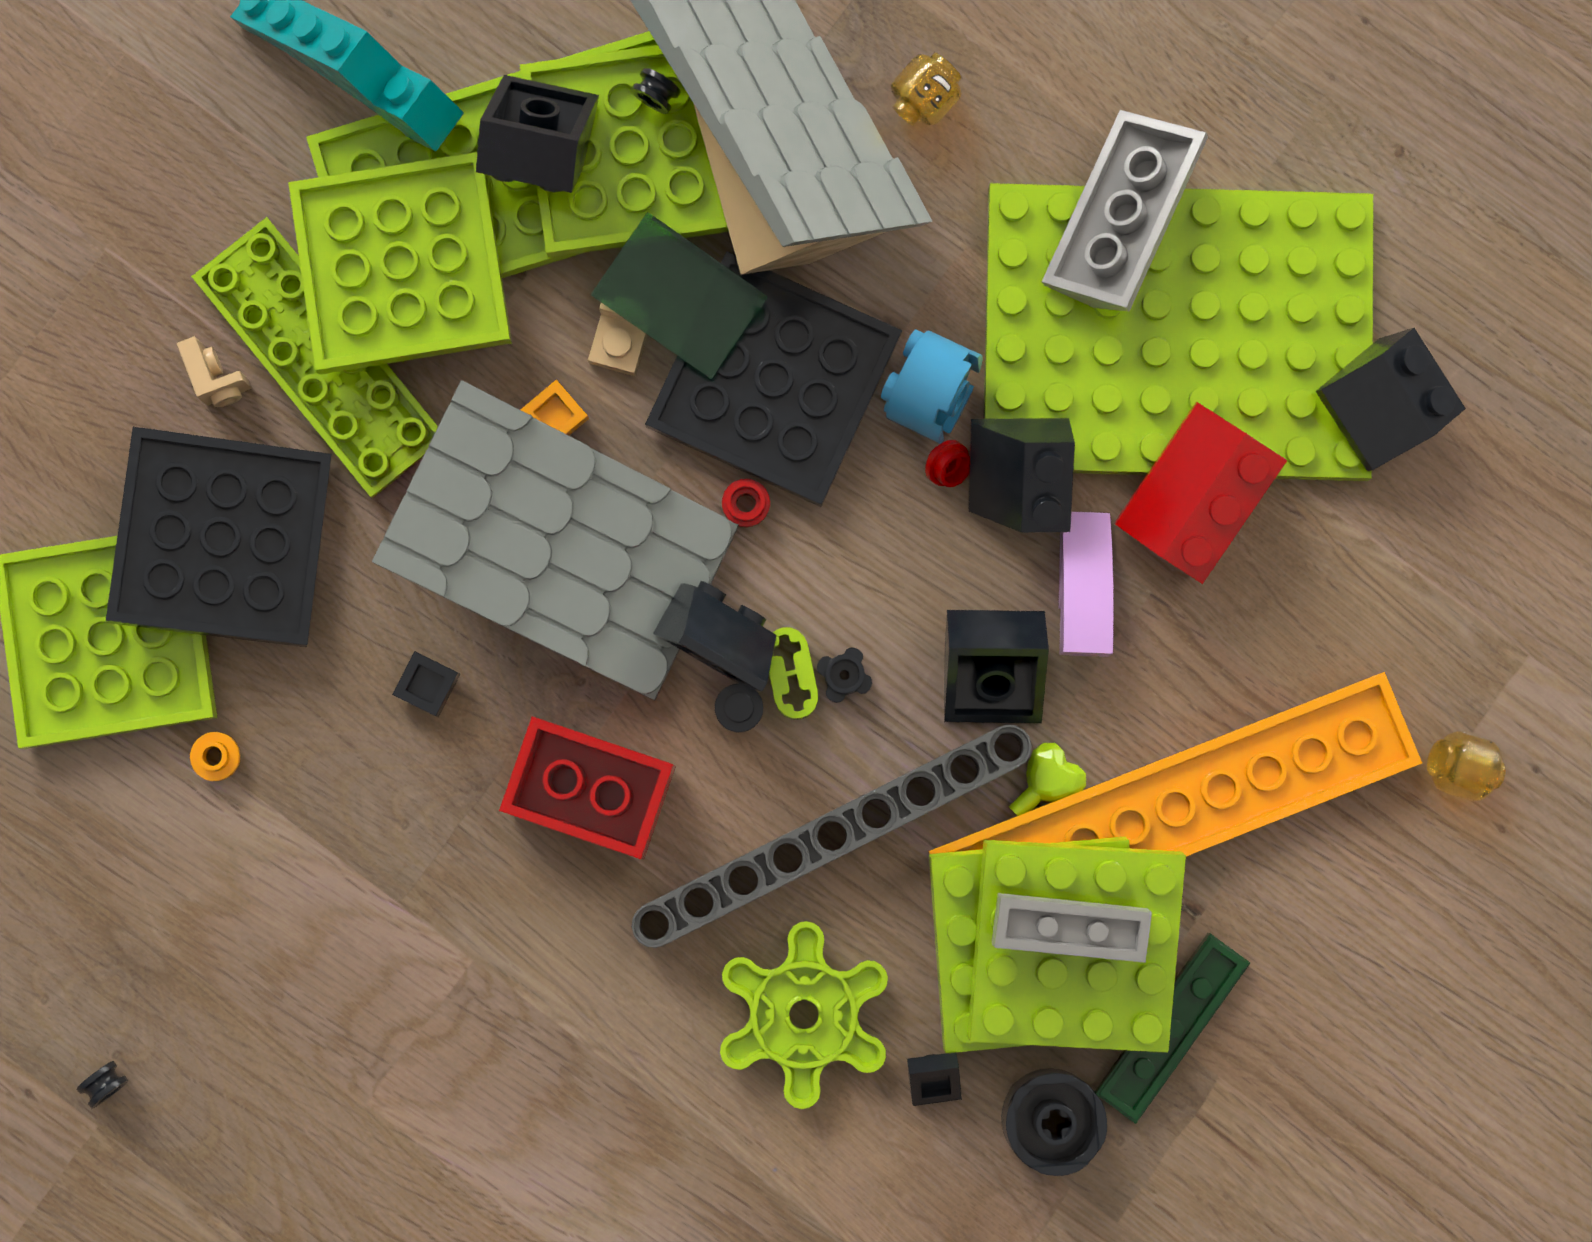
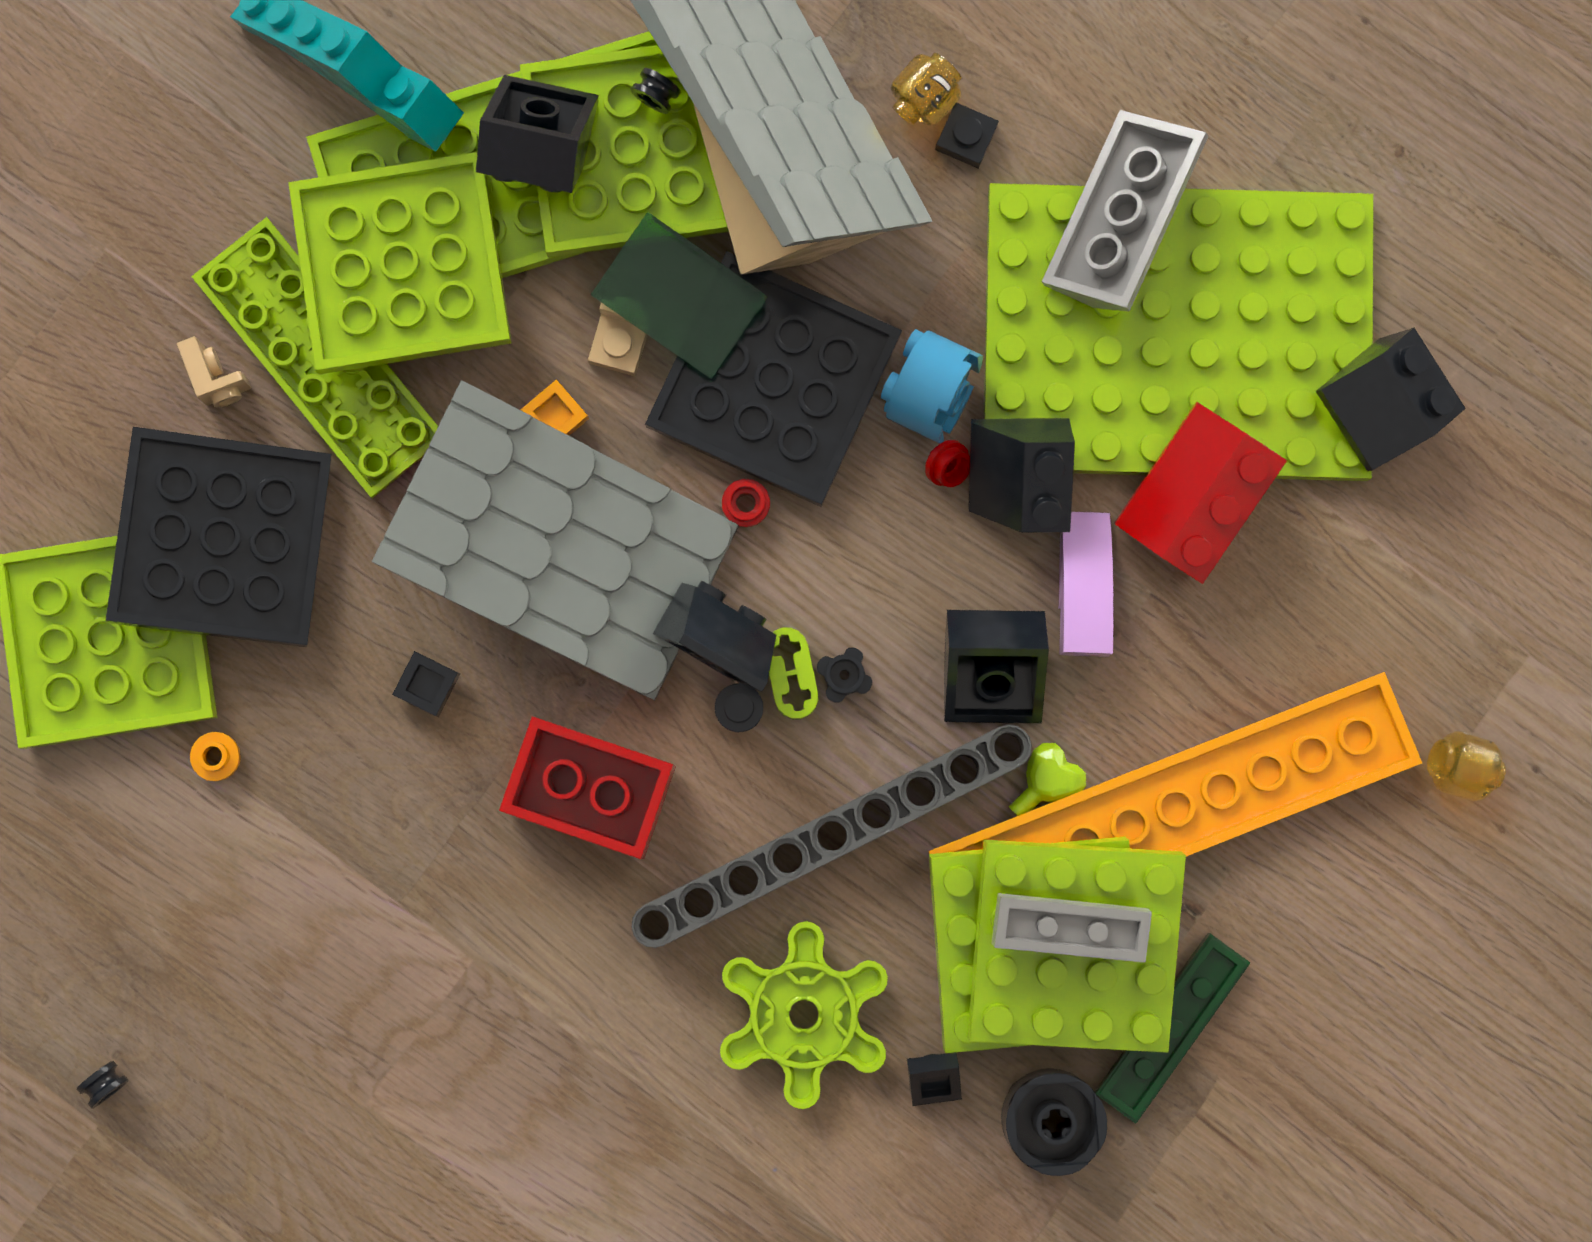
(966, 135): none -> black plate

